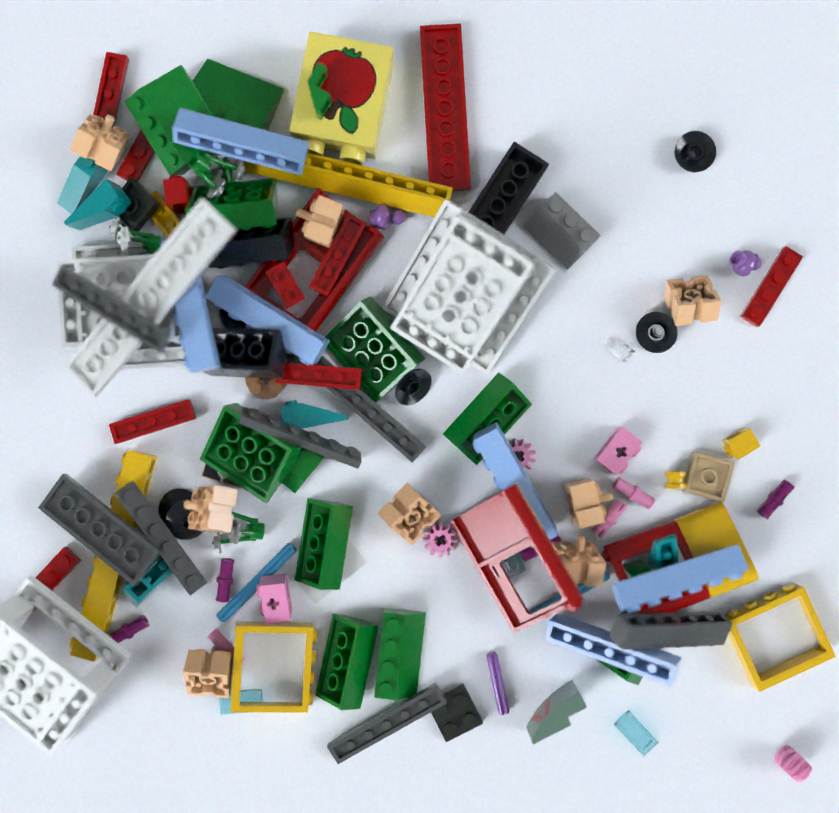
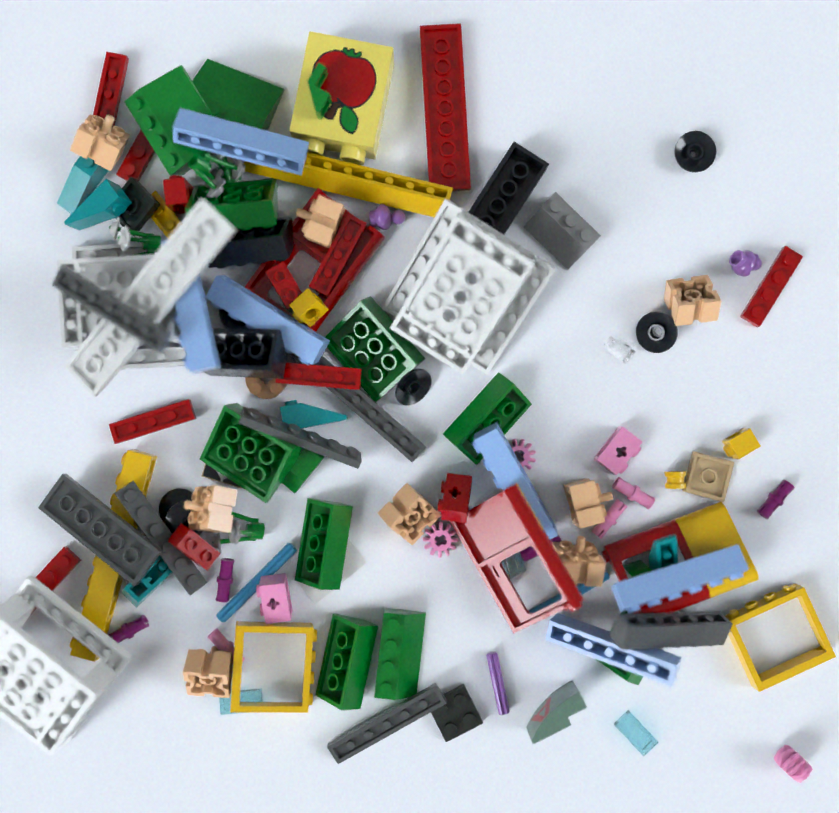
(194, 547): none -> red brick
(308, 308): none -> yellow brick
(455, 508): none -> red brick

